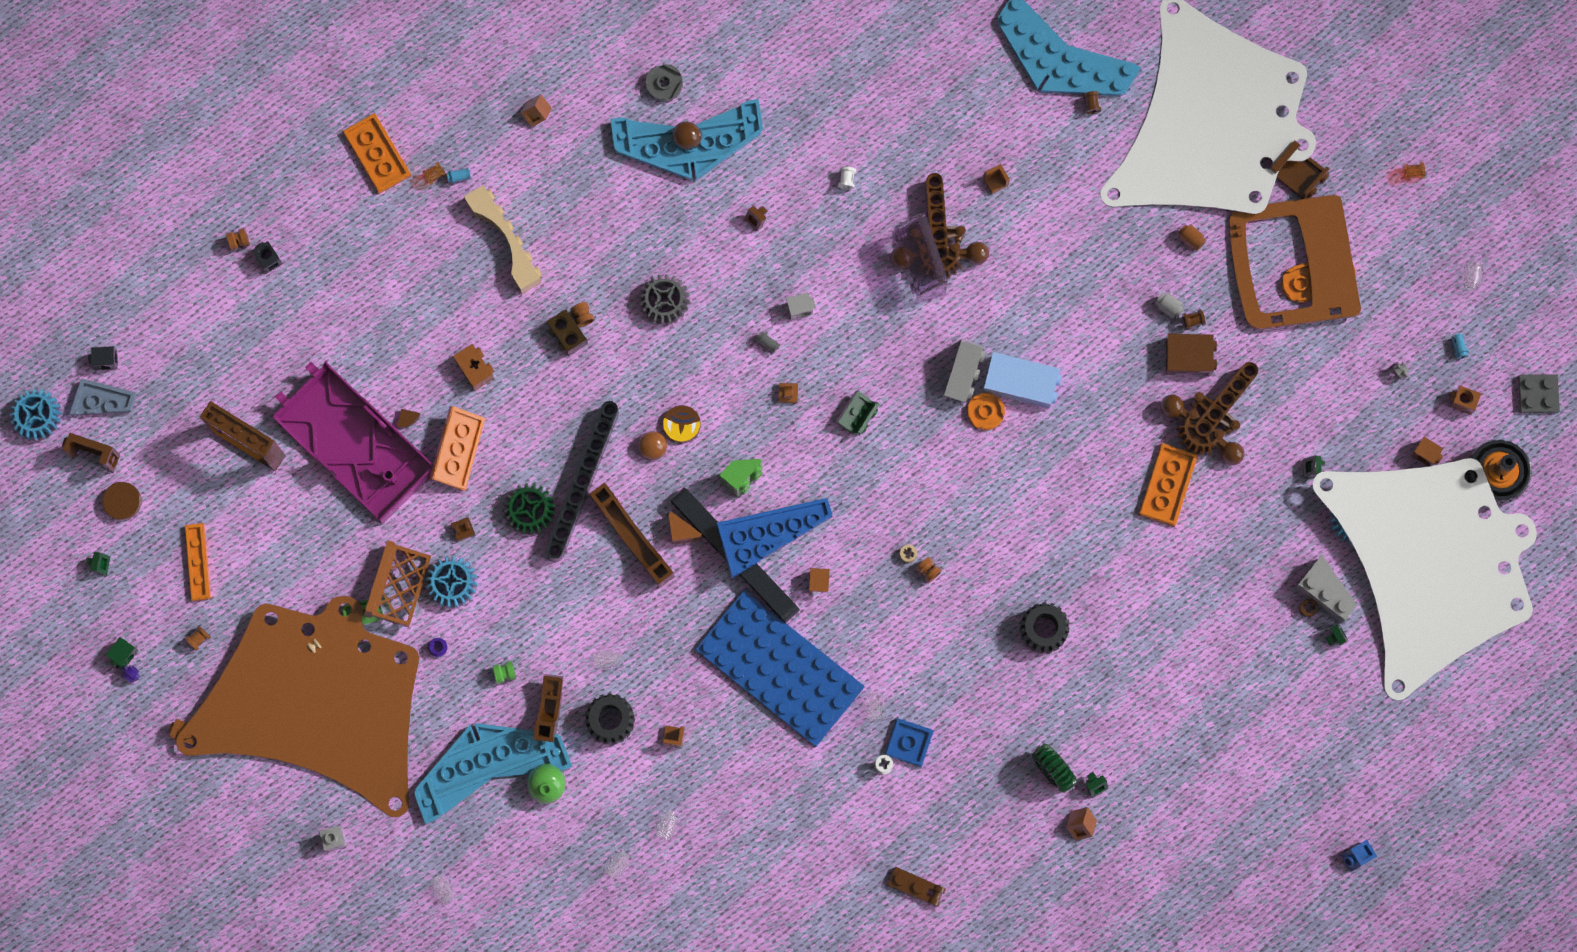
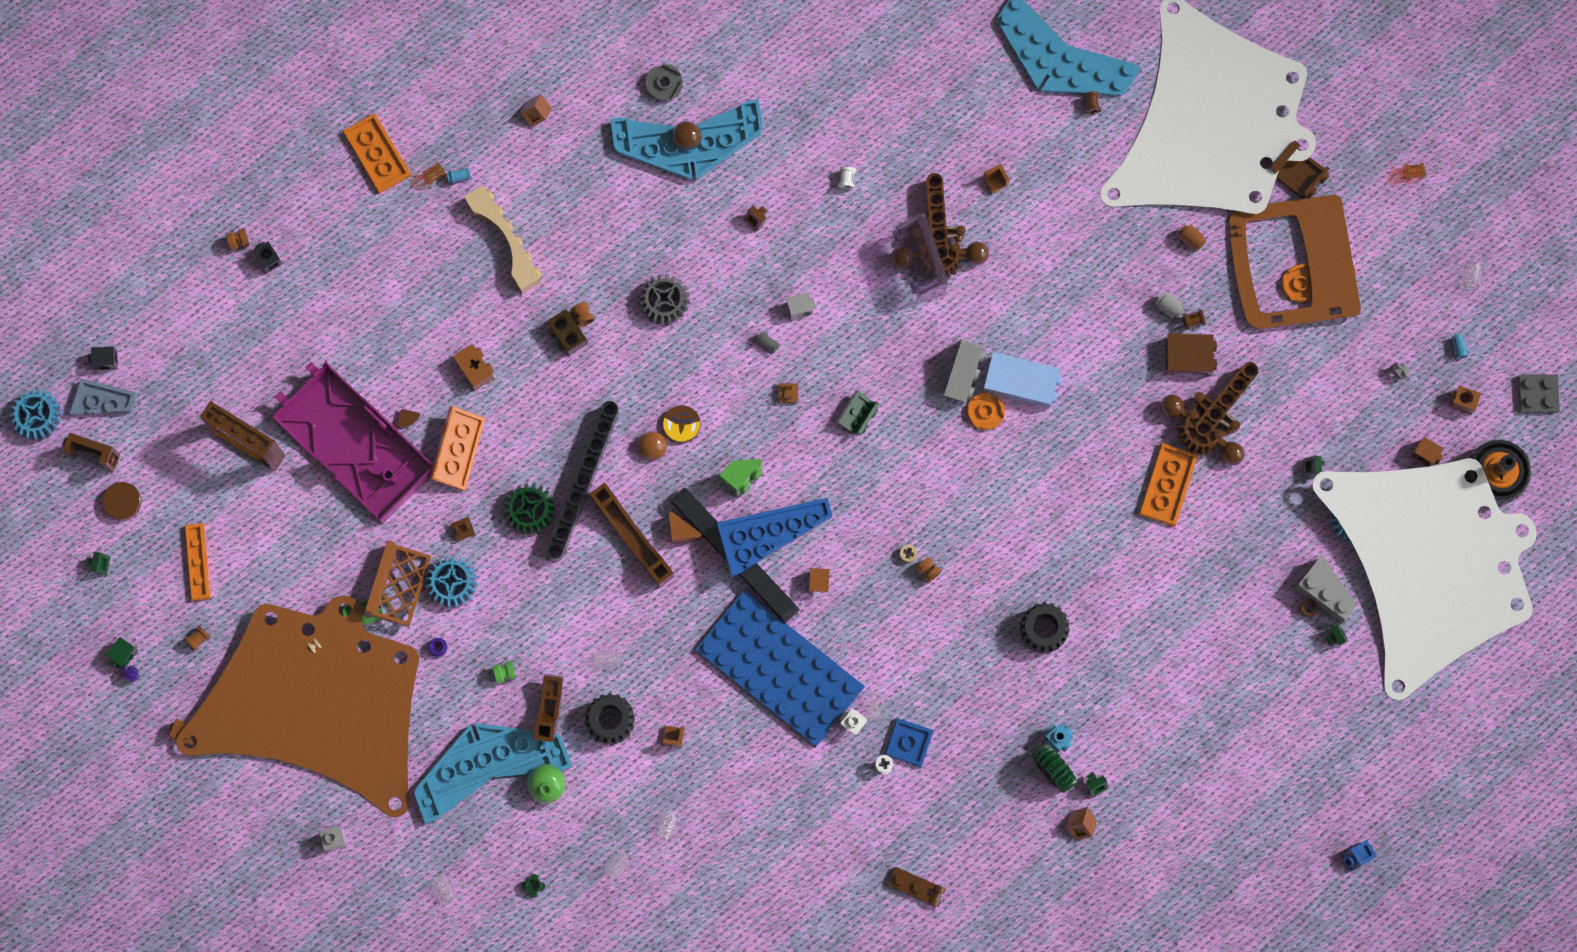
(528, 885): none -> dark green plate
(852, 721): none -> white bracket
(1056, 744): none -> dark azure brick

